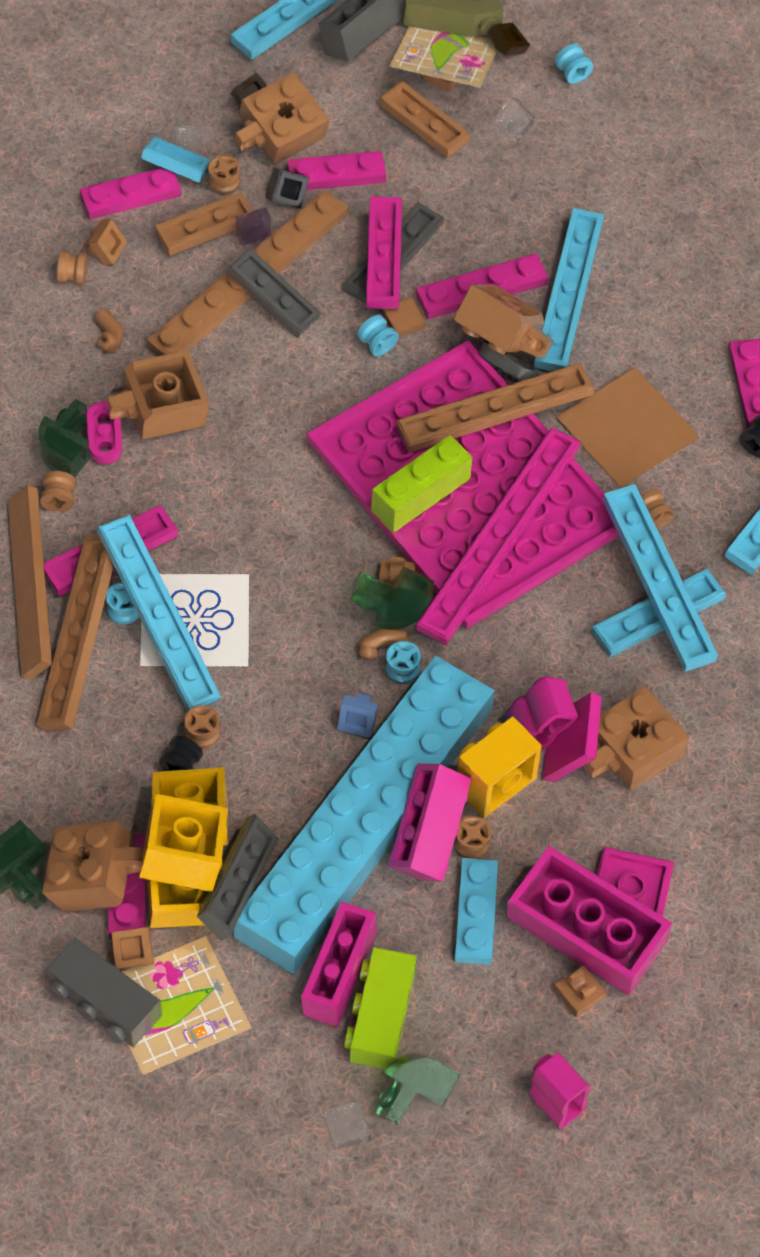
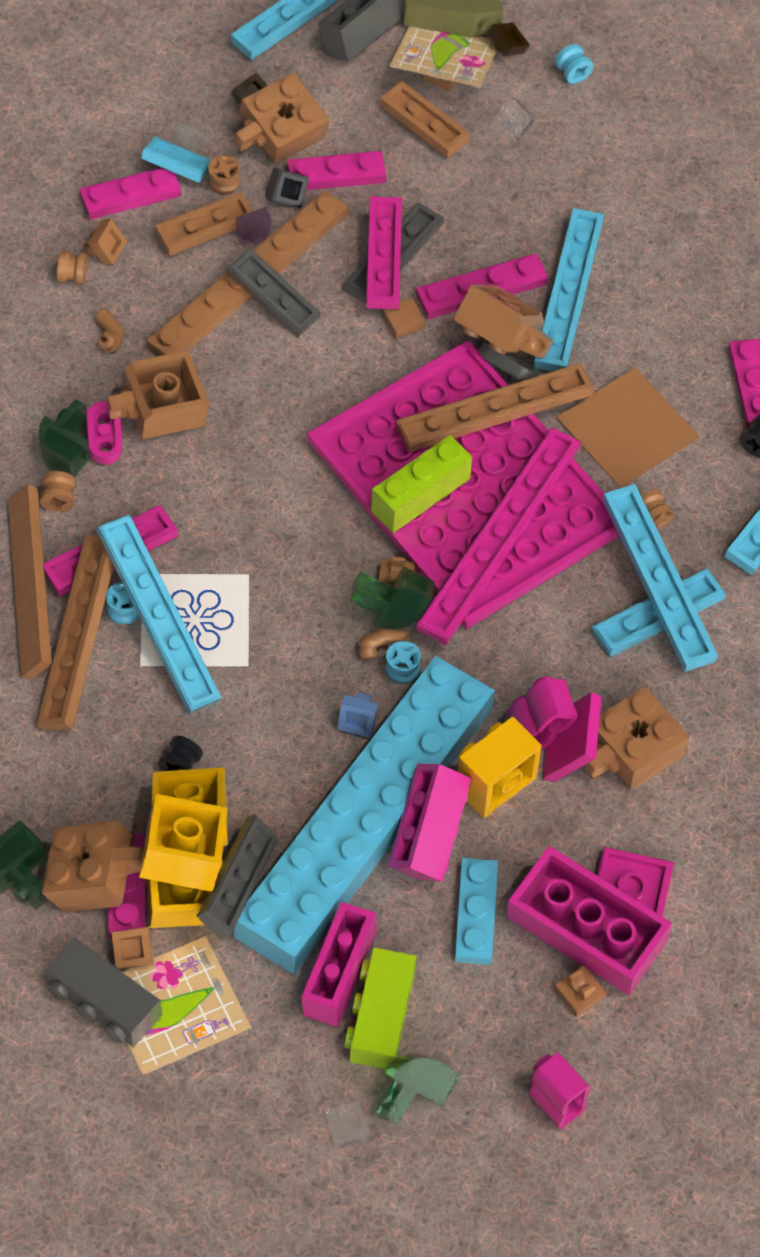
(202, 718): medium nougat wheel -> none
(377, 335): medium azure wheel -> none
(473, 829): medium nougat wheel -> none

